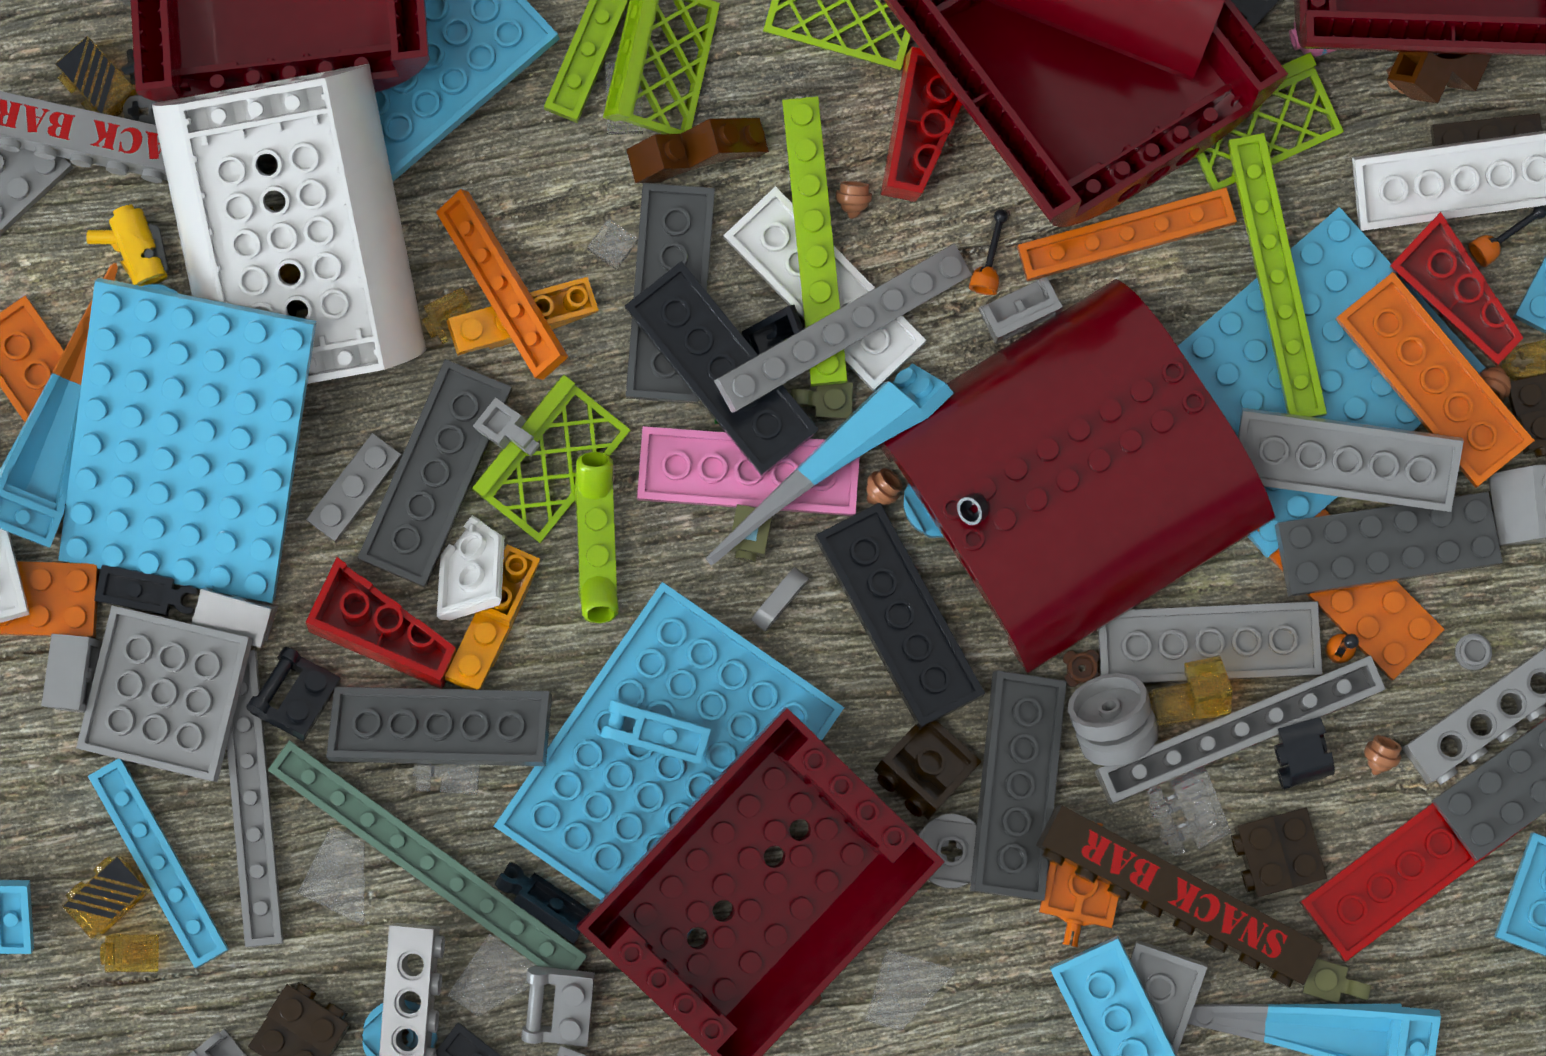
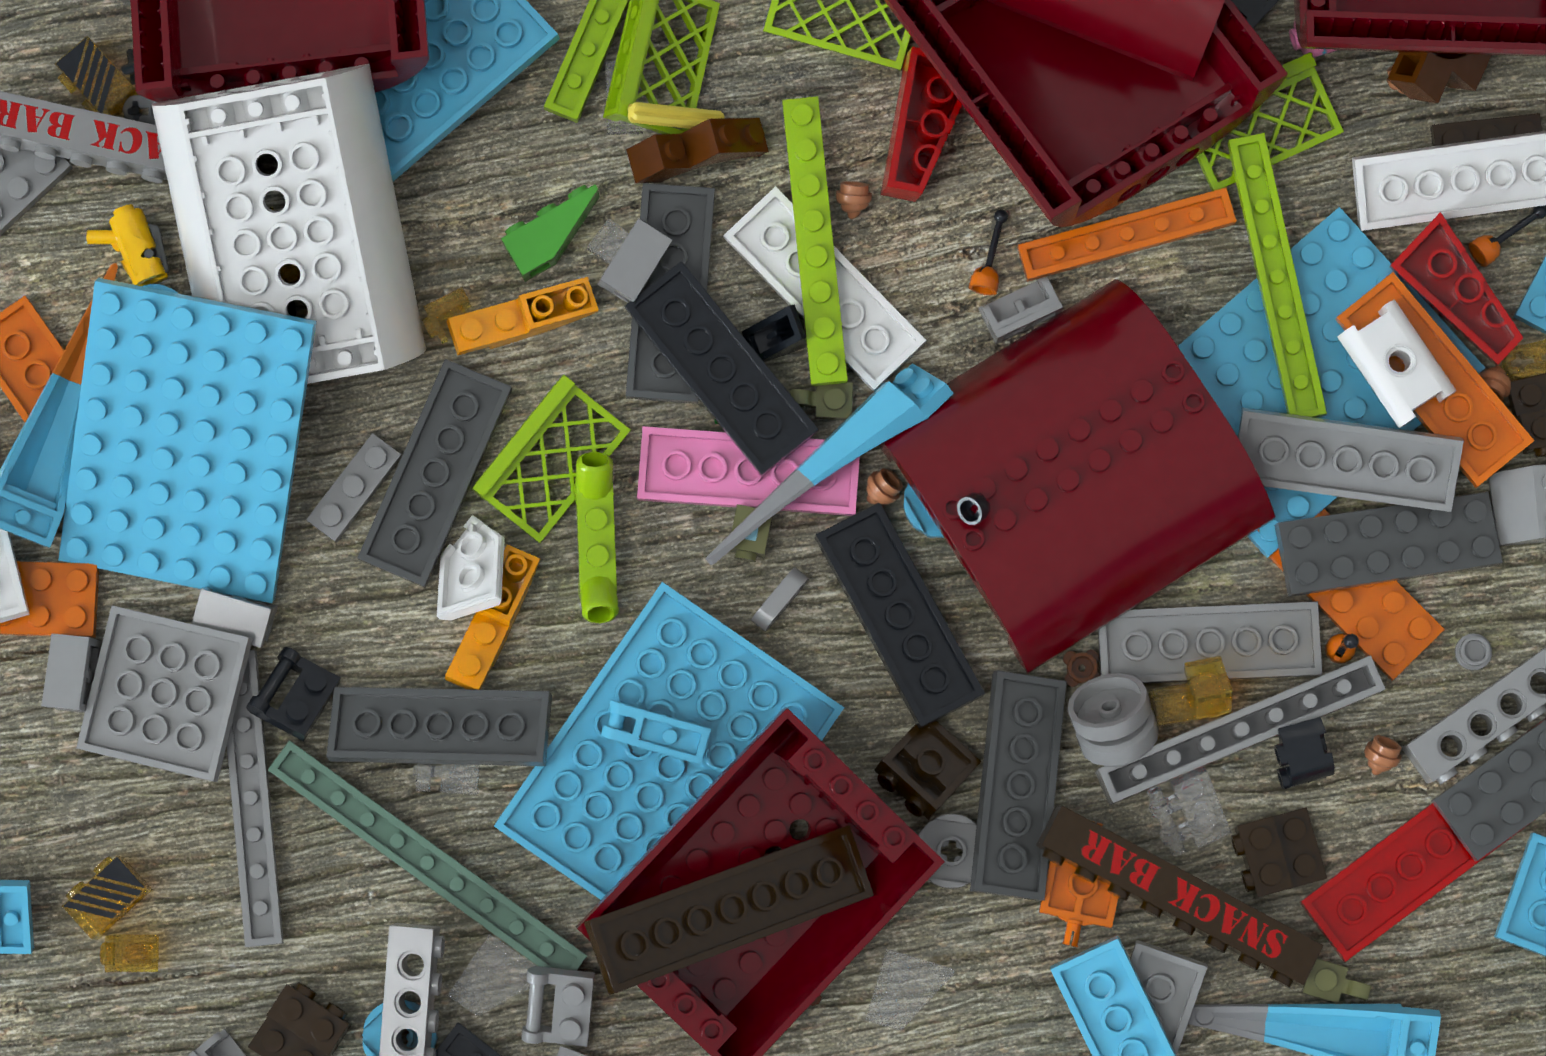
(141, 591): black plate -> none
(158, 863): medium azure plate -> none
(338, 876): clear wing -> none
(376, 626): red wedge -> none
(502, 284): orange plate -> none
(504, 425): light grey plate -> none
(543, 901): black plate -> none
(544, 240): none -> bright green slope
(634, 261): none -> light grey hinge
(669, 115): none -> light yellow axle
(728, 909): none -> dark brown plate
(842, 328): light grey plate -> none
(1396, 336): none -> white piece

